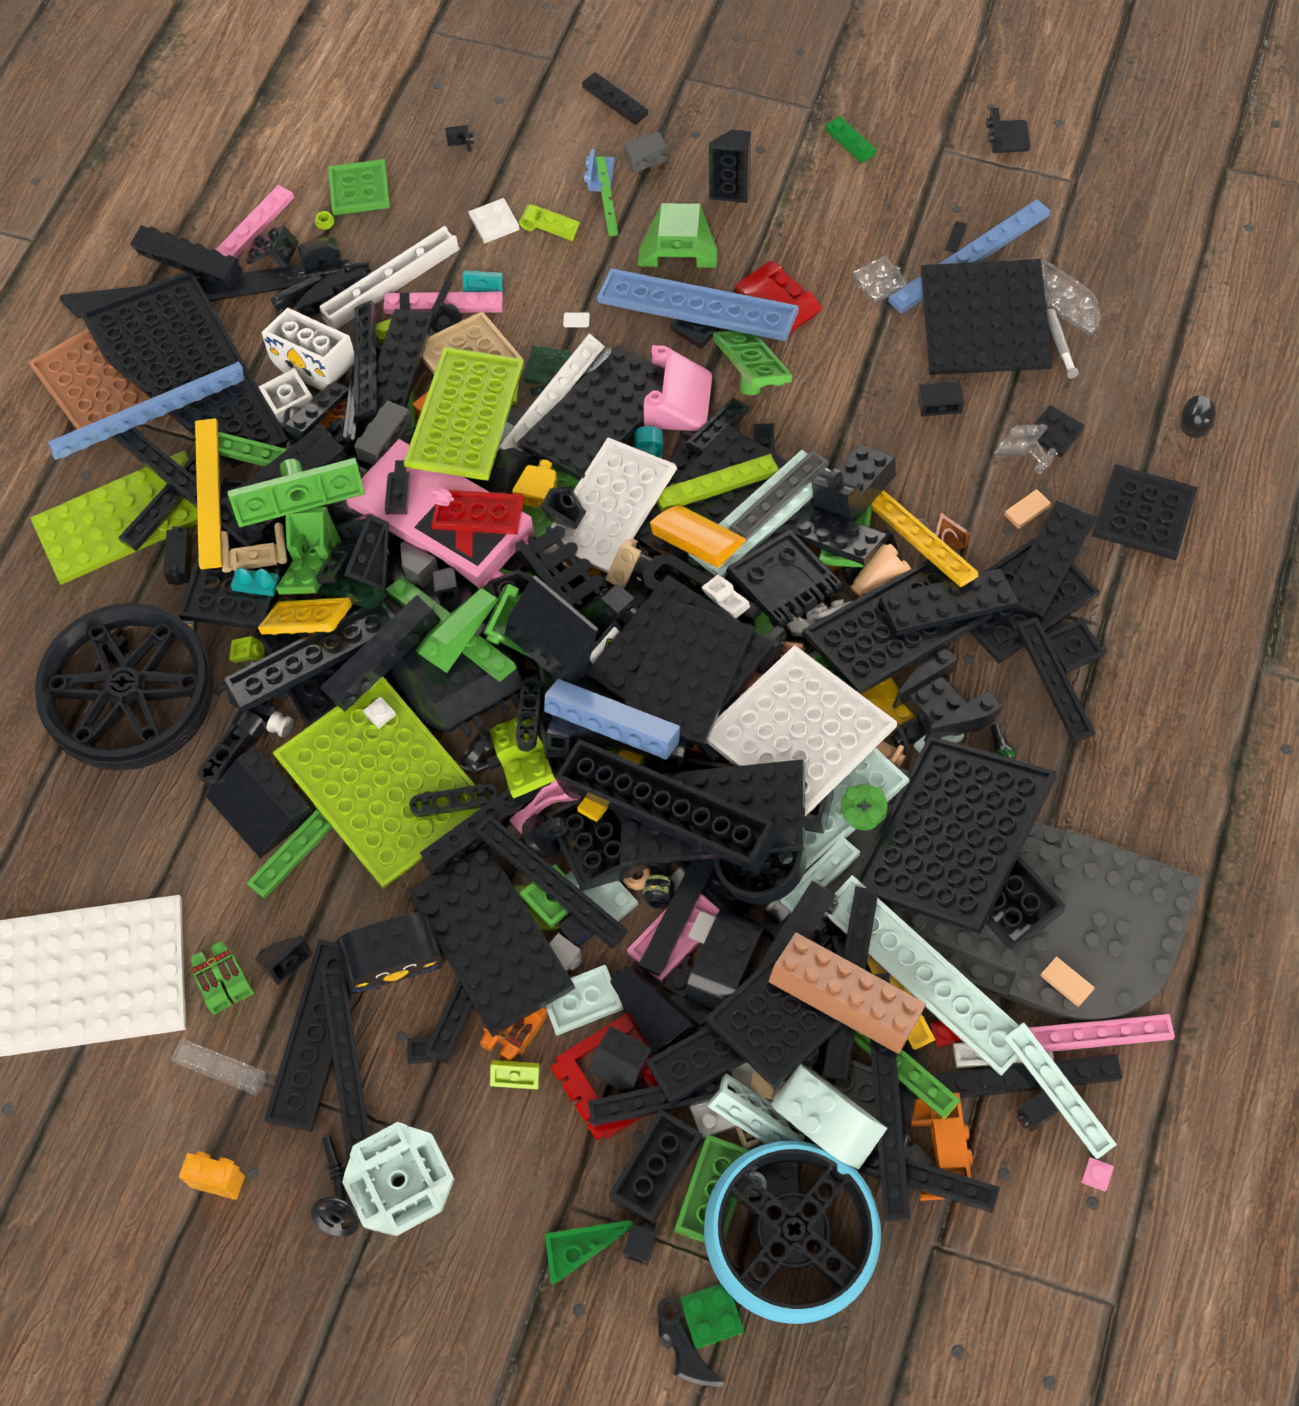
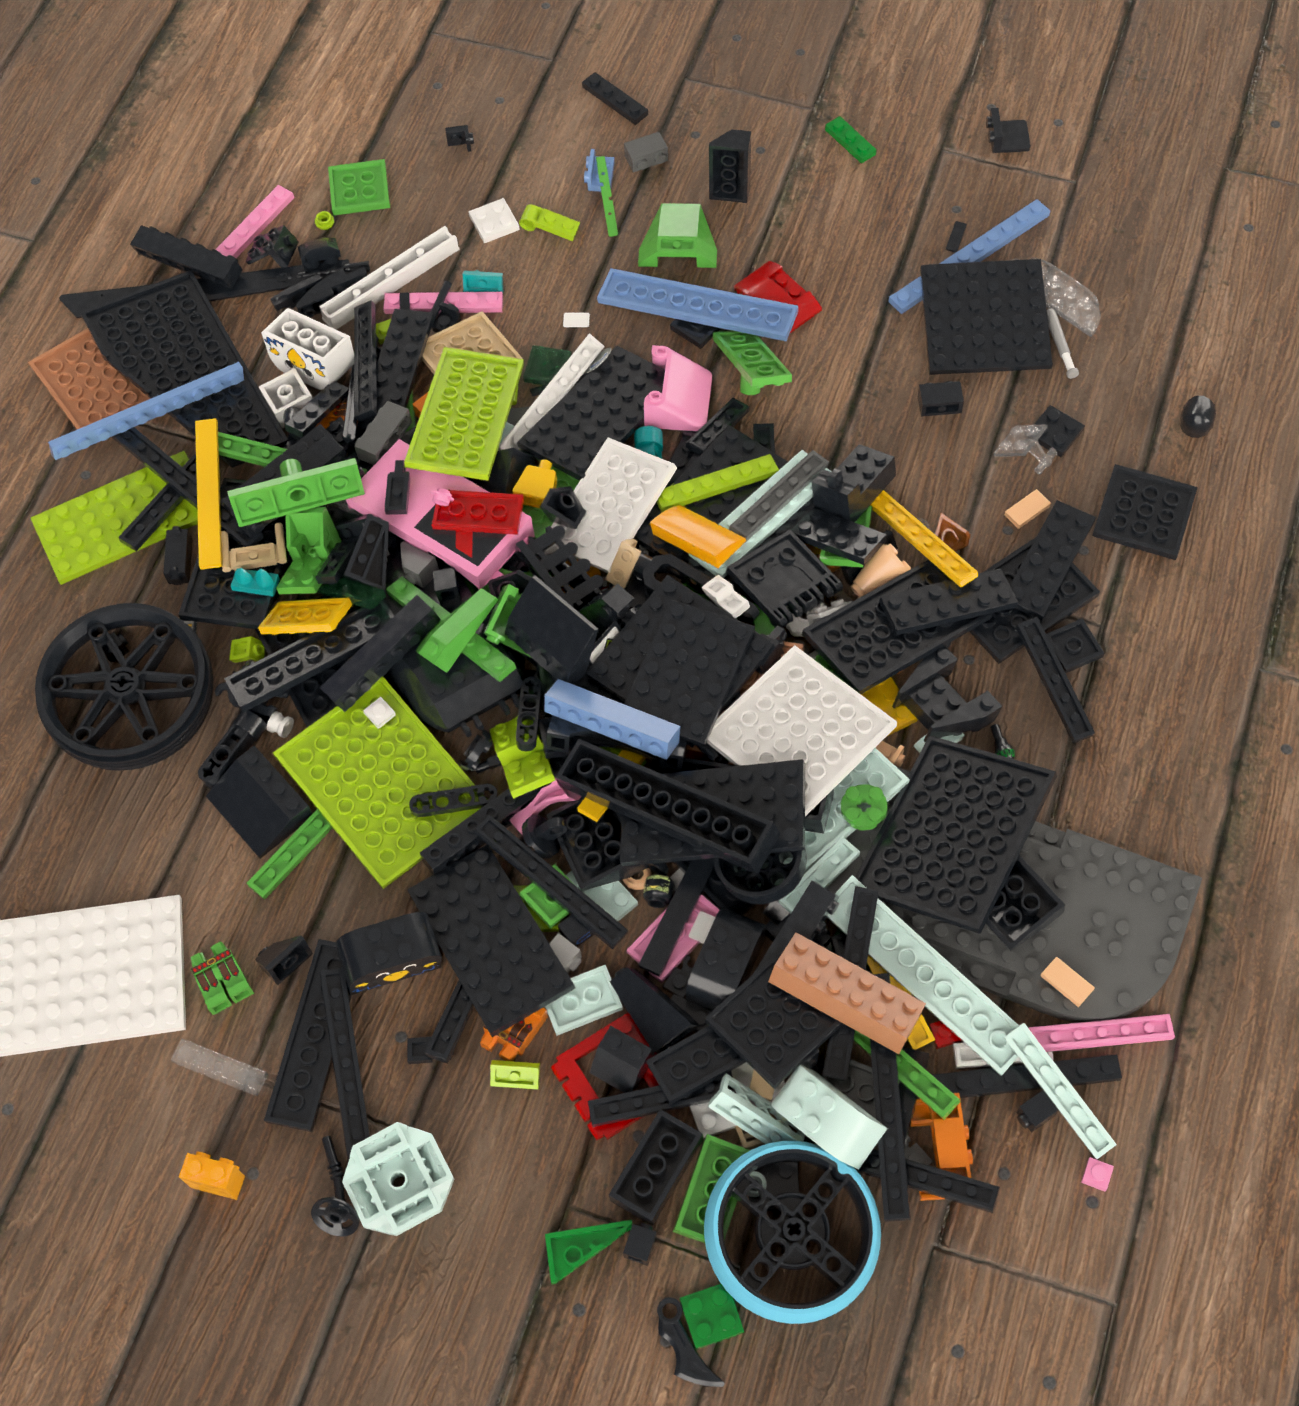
(879, 279): clear plate -> none
(907, 733): black bracket -> none

